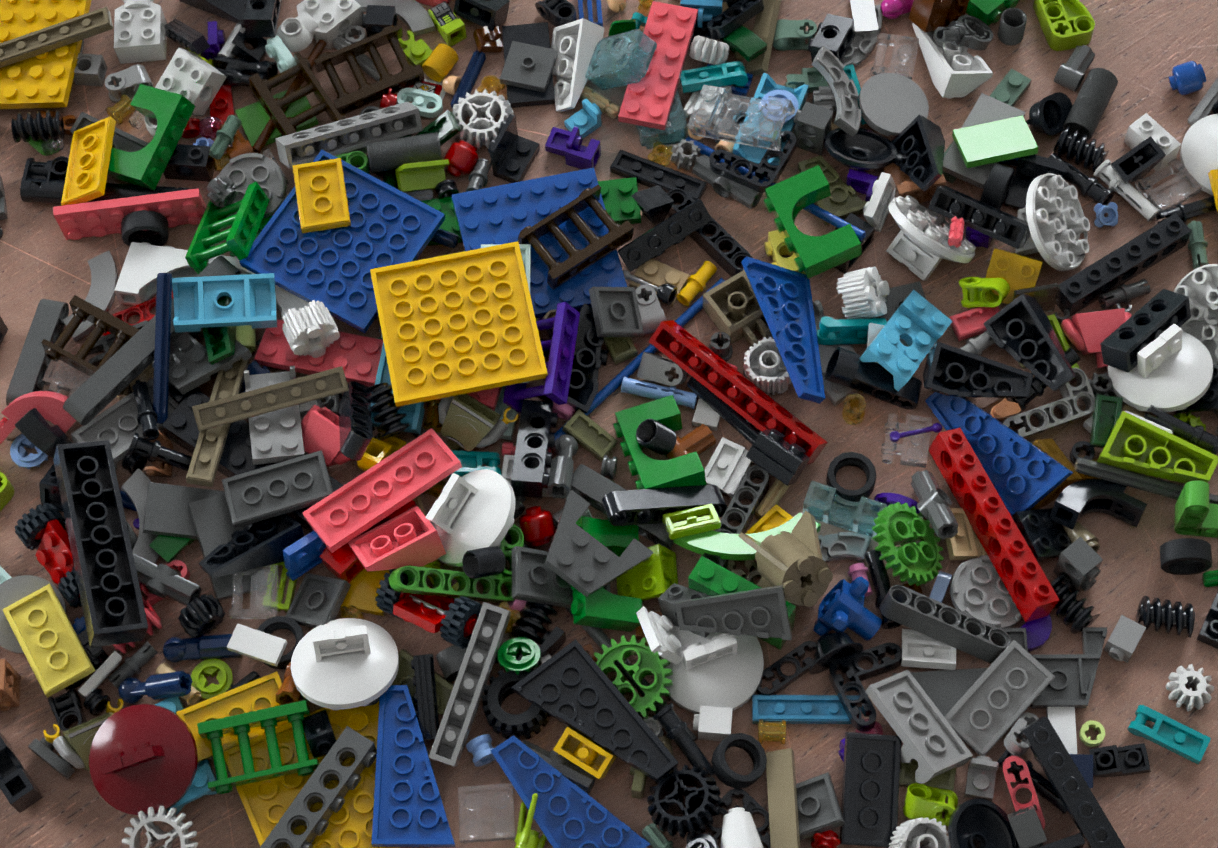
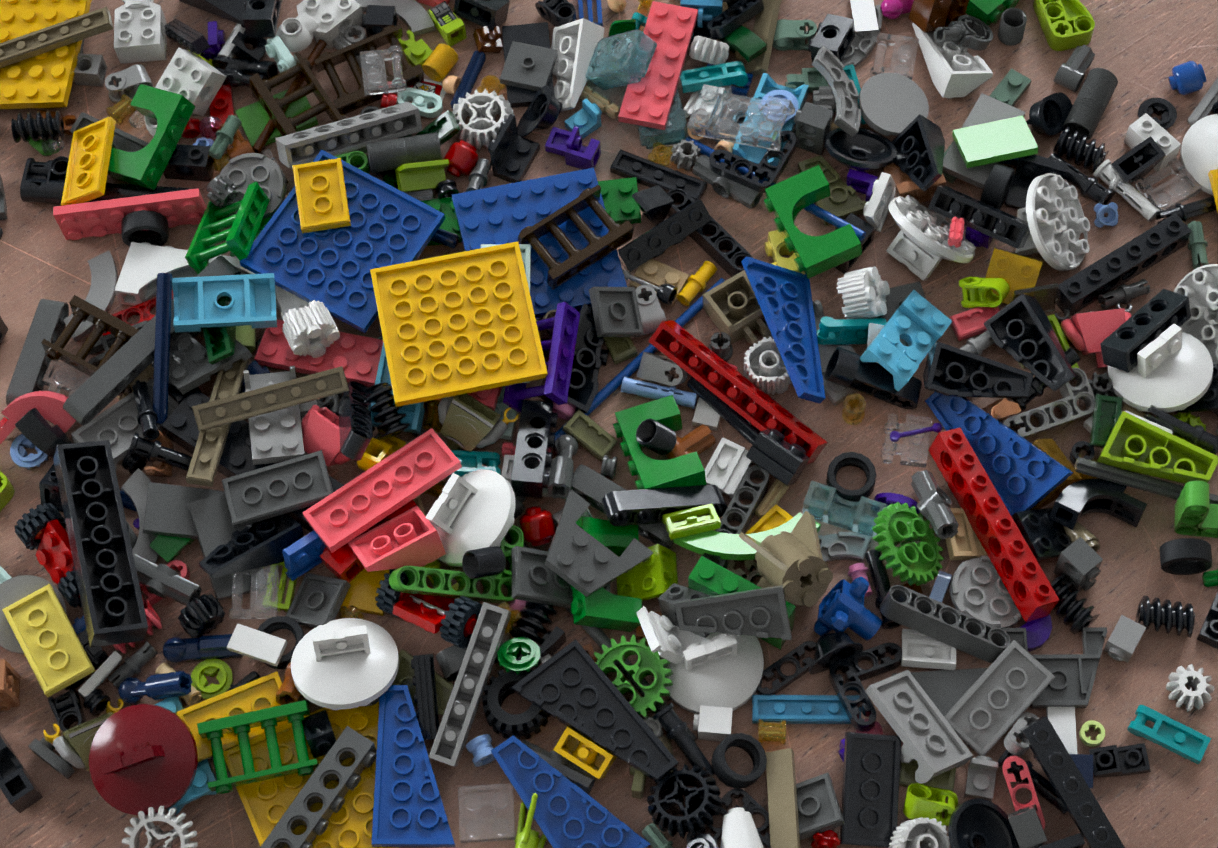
(375, 73): none -> clear plate
(541, 112): none -> black piece
(1162, 107): none -> black gear

